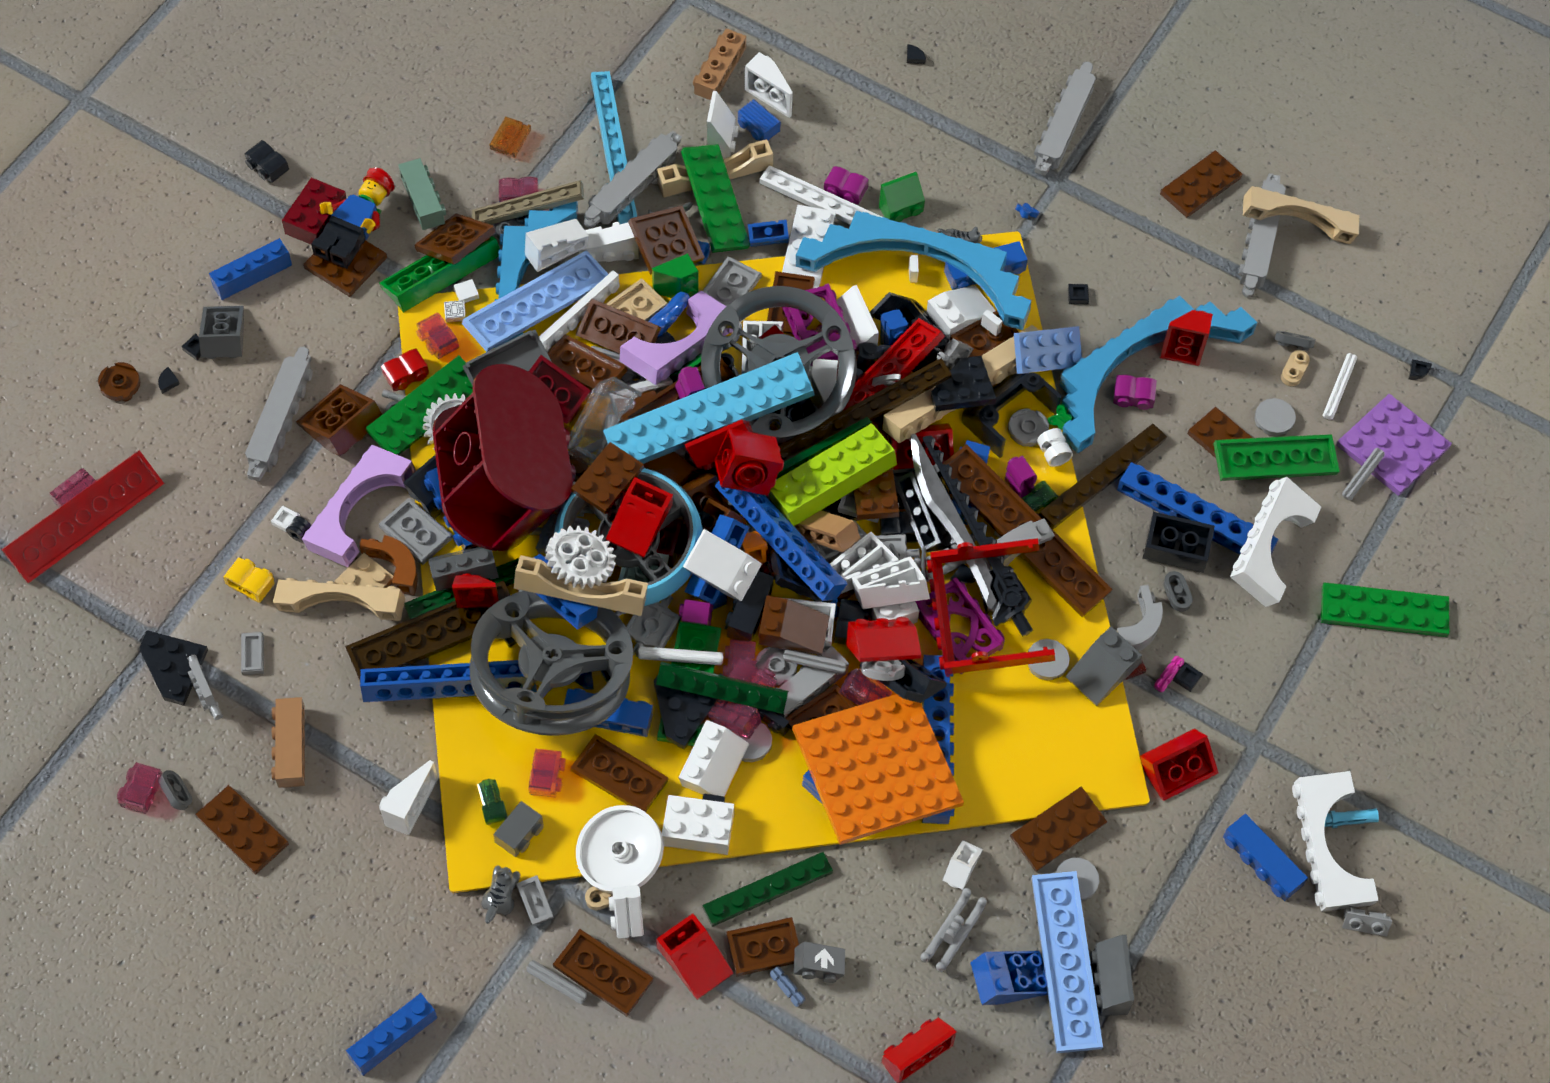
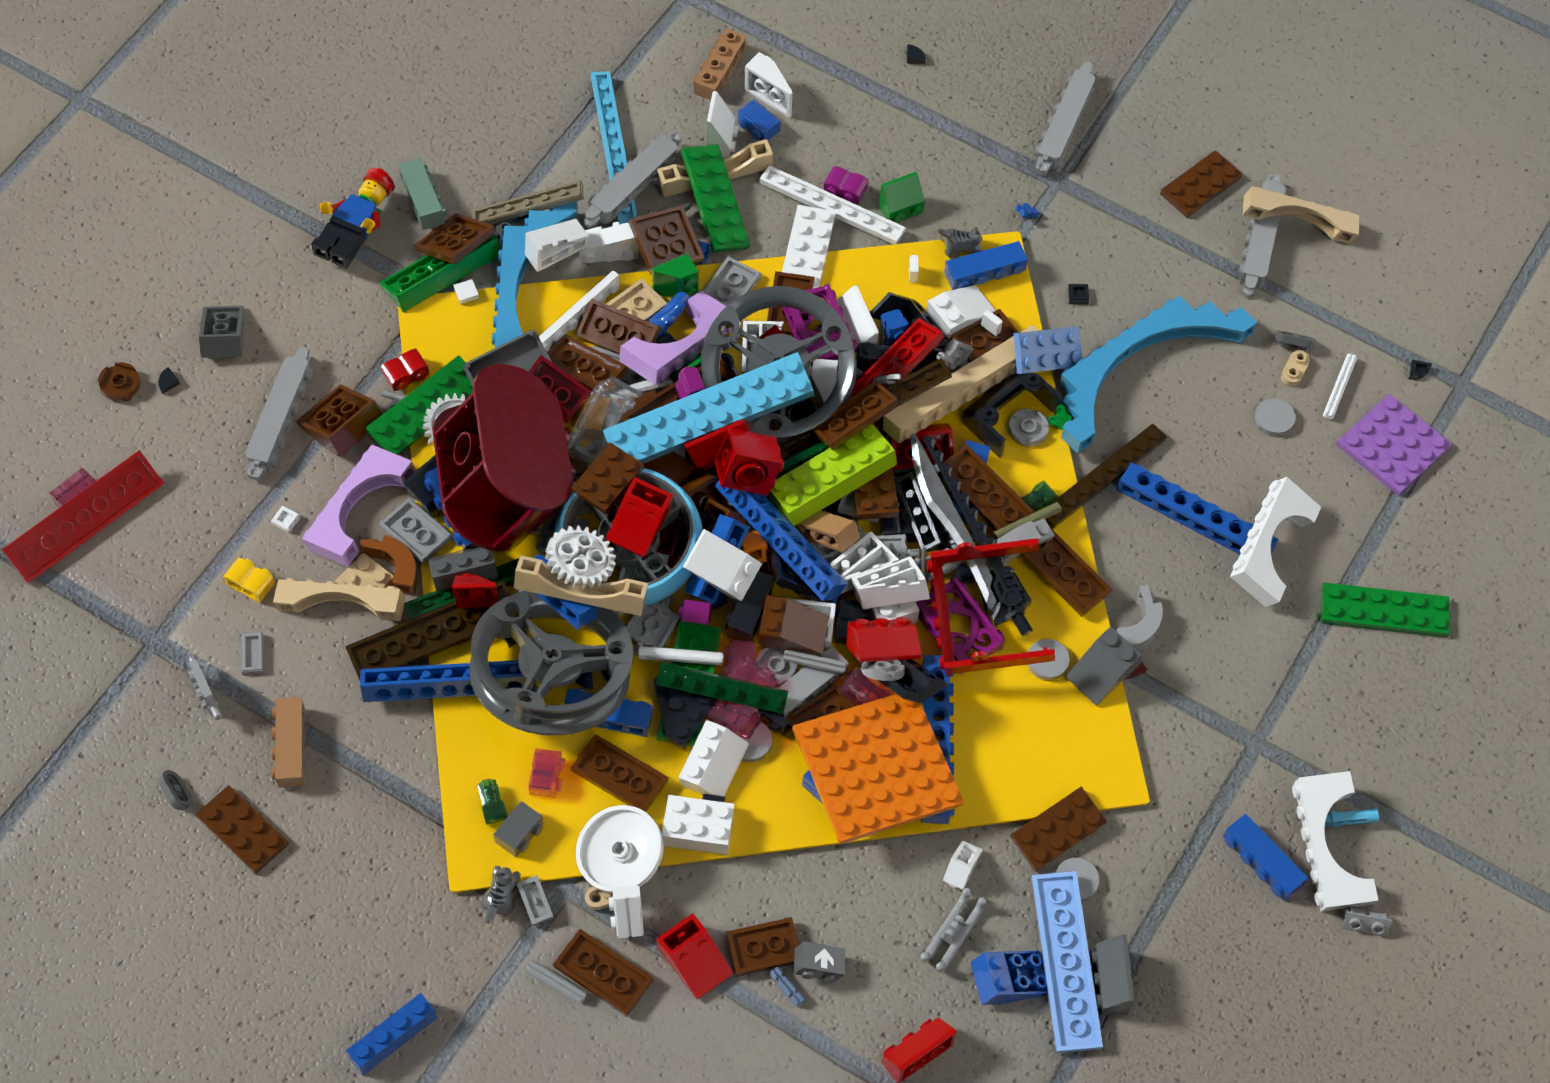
(139, 788): clear pink brick -> none
(170, 665): black plate -> none
(192, 347): black tile -> none
(250, 269): blue brick -> none
(266, 161): black brick -> none
(298, 528): black wheel -> none
(304, 216): dark red brick -> none
(350, 279): reddish brown plate -> none
(408, 798): white slope -> none
(437, 335): clear pink brick -> none
(454, 311): white tile -> none
(510, 137): clear orange plate -> none
(512, 187): clear pink brick -> none
(534, 301): light blue plate -> none
(767, 889): dark green plate -> none
(768, 233): blue brick -> none
(856, 415): none -> reddish brown plate
(875, 233): dark azure arch -> none
(966, 388): black plate -> none
(1020, 476): magenta brick -> none
(1041, 514): none -> olive piece
(1054, 447): white wheel -> none
(1134, 392): magenta brick -> none
(1169, 673): dark pink axle -> none
(1177, 593): dark grey plate -> none
(1178, 542): black brick -> none
(1179, 764): red slope -> none
(1187, 338): red slope -> none
(1187, 677): black tile -> none
(1214, 427): reddish brown plate -> none
(1276, 457): green plate -> none
(1363, 474): light grey axle -> none

